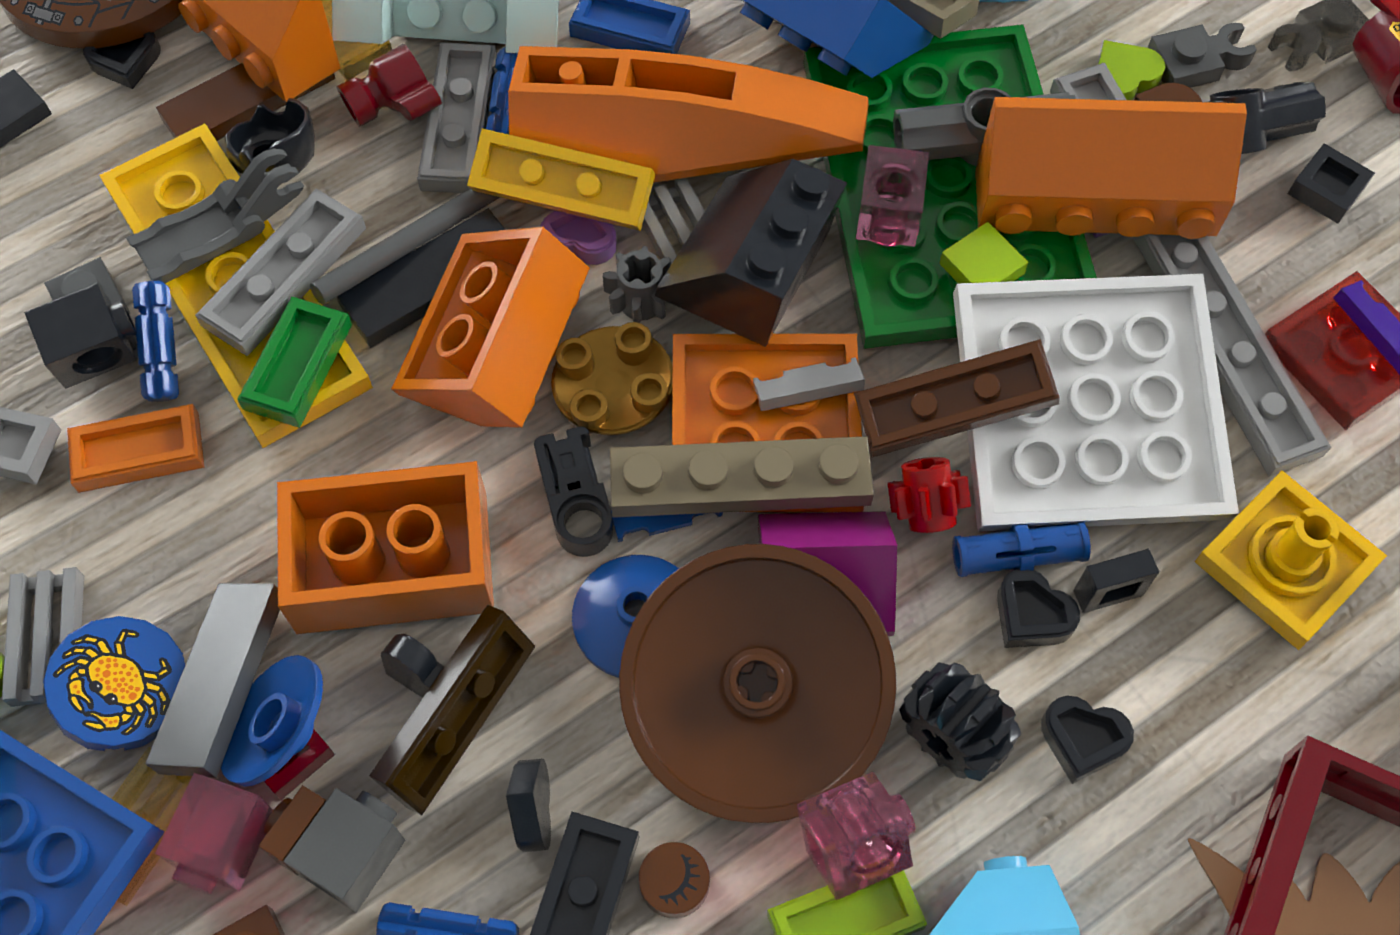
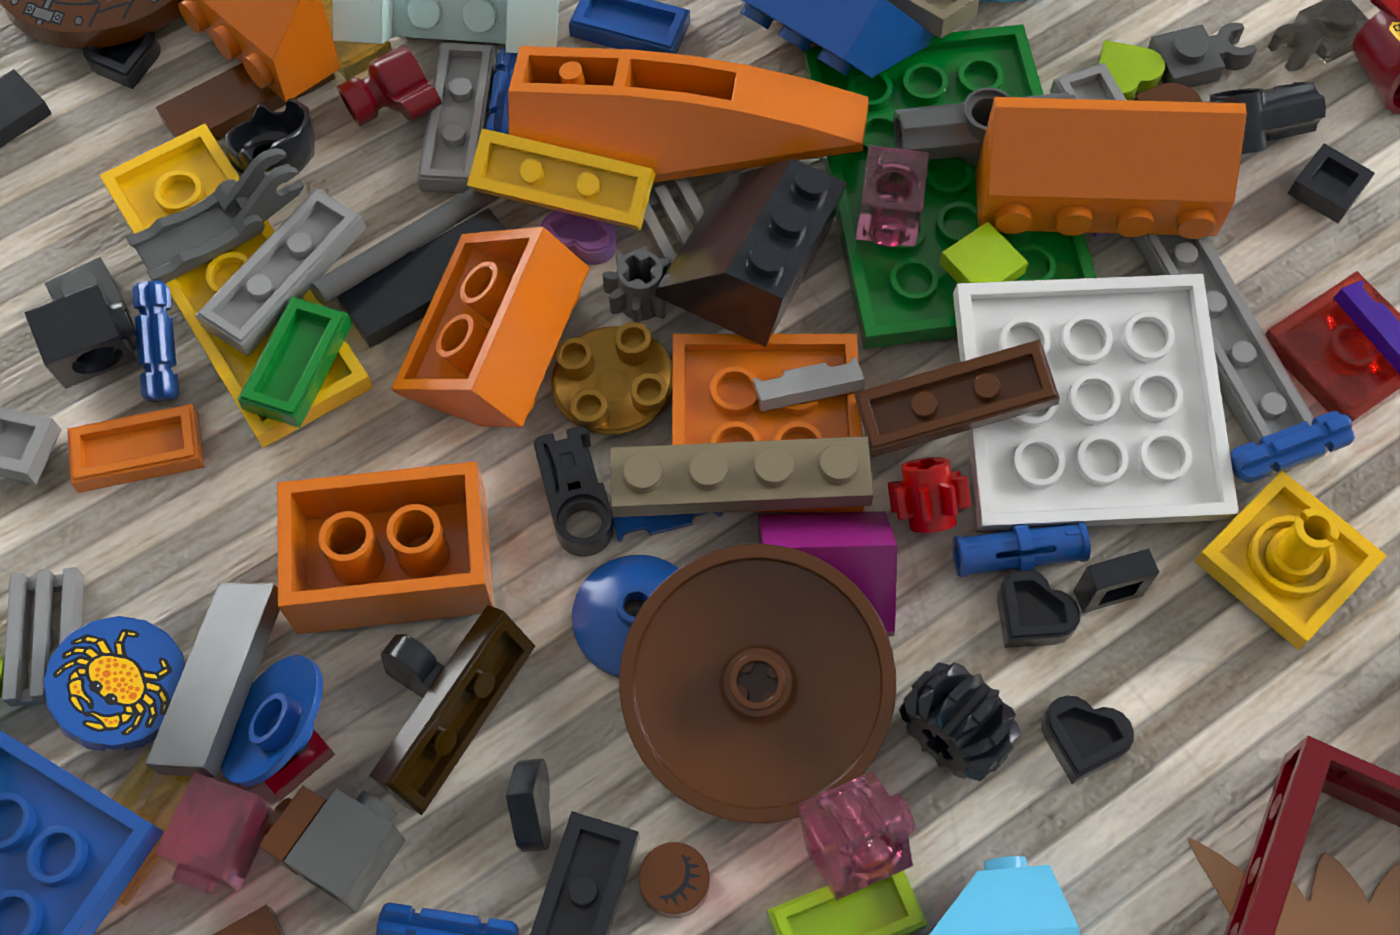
(1292, 446): none -> blue axle

